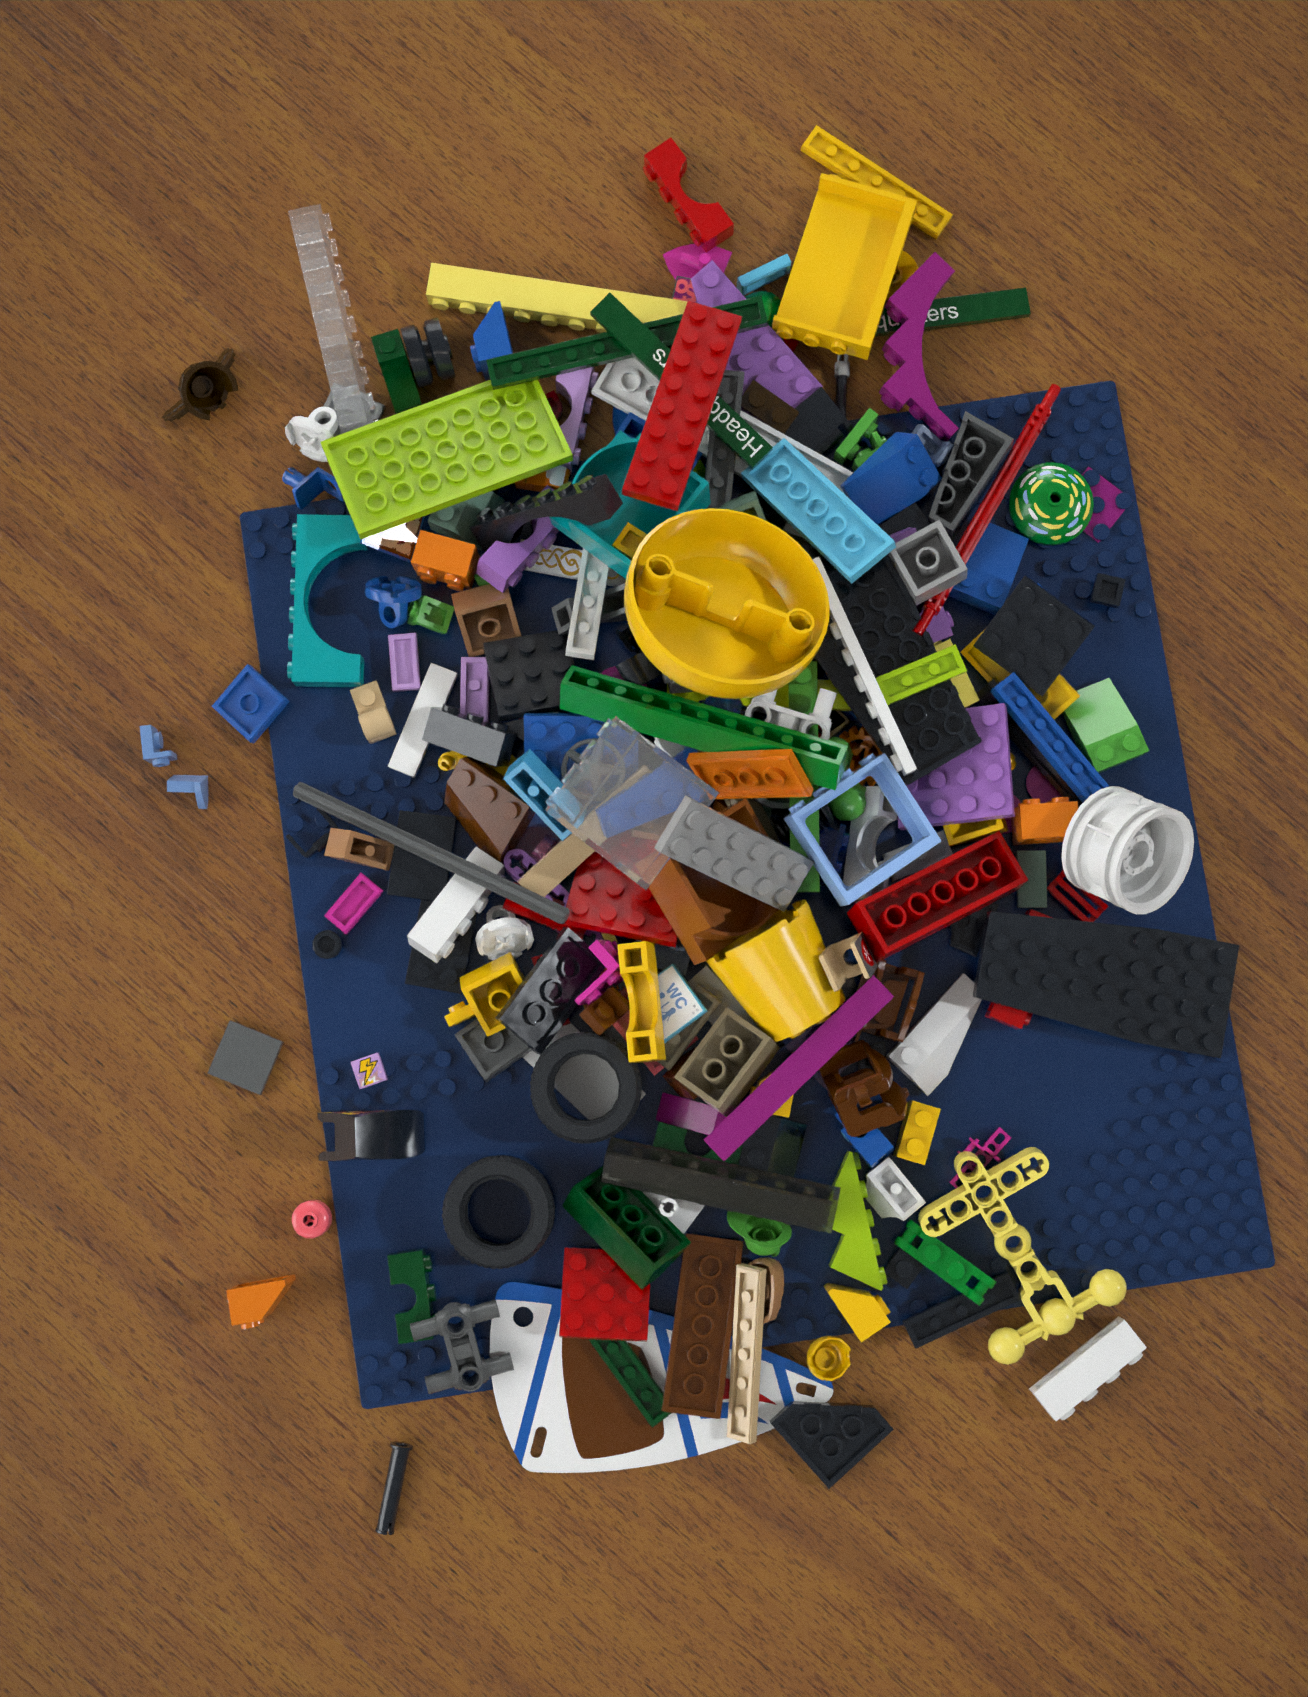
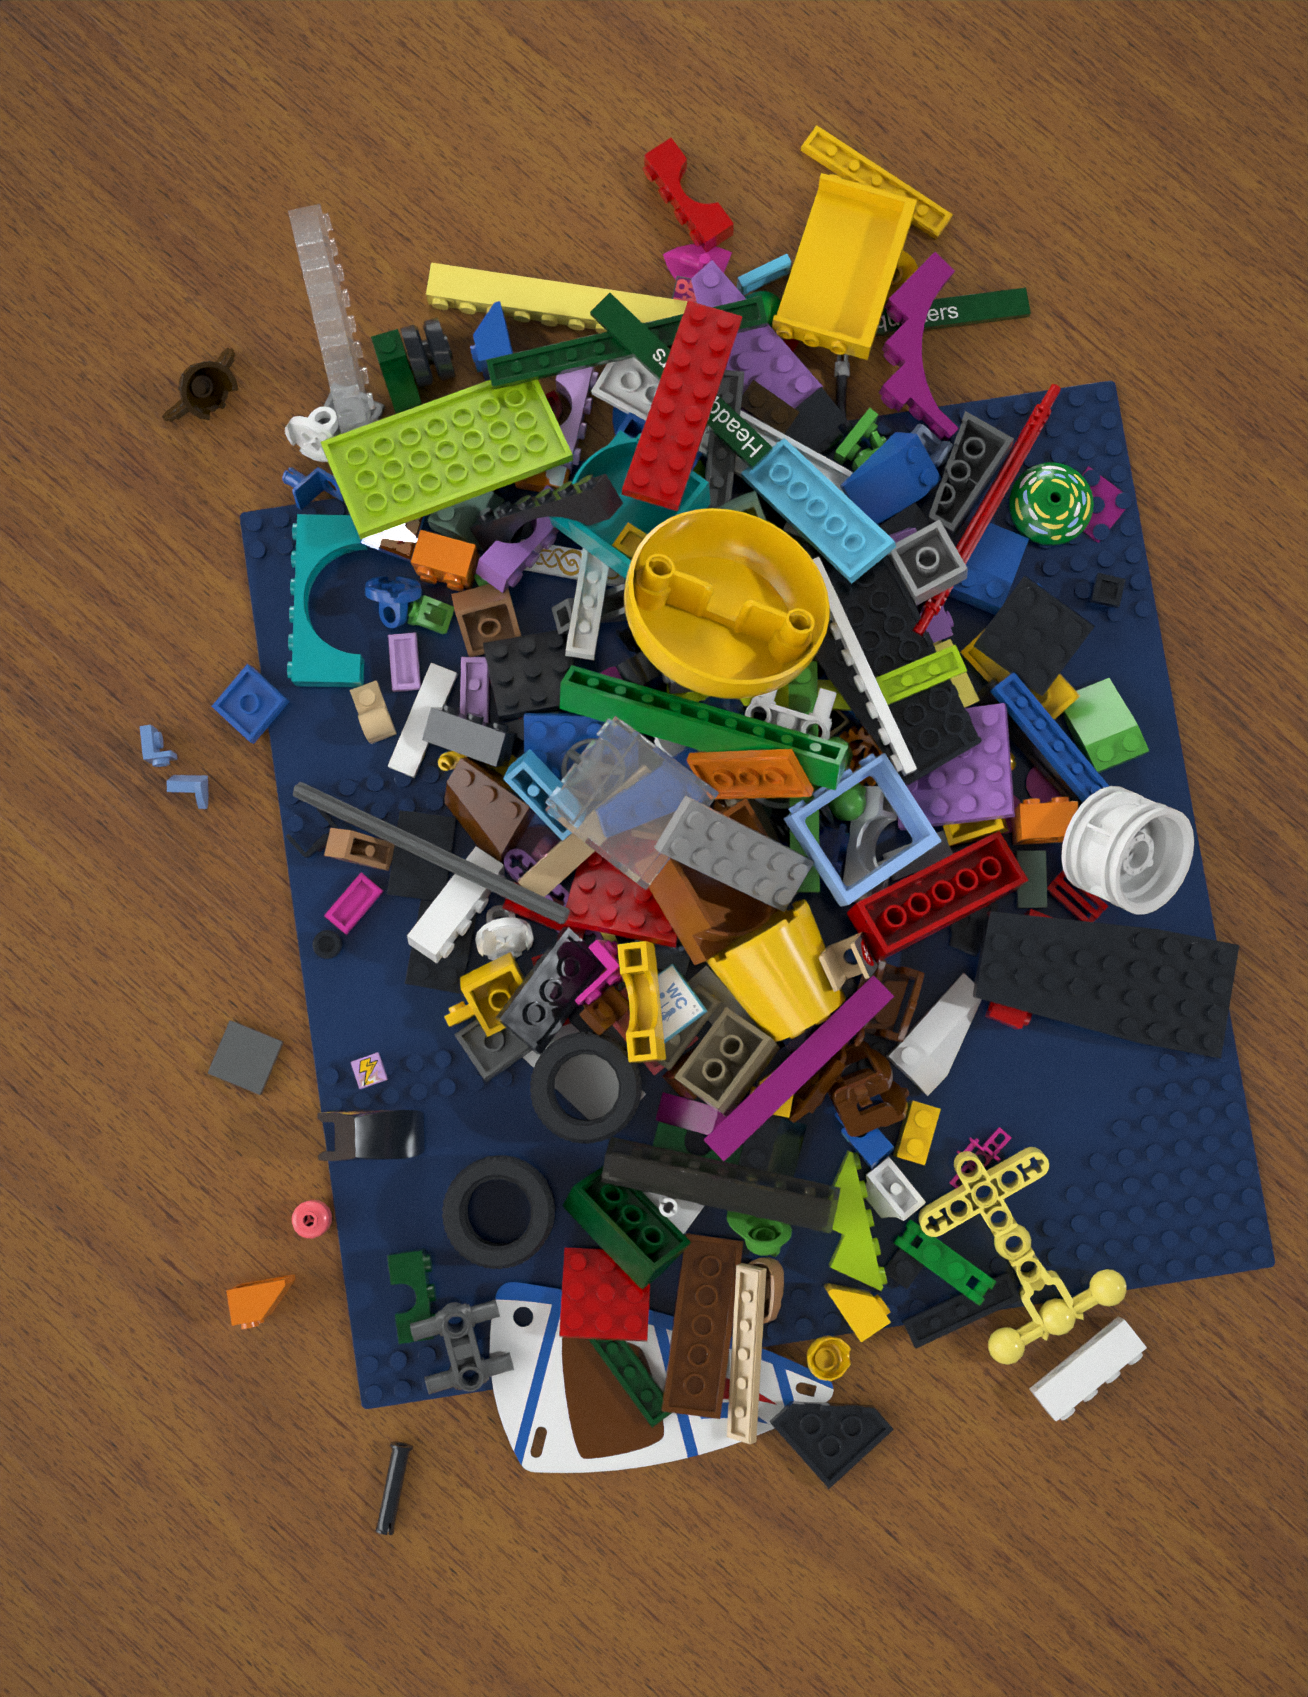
(814, 1090): none -> reddish brown plate

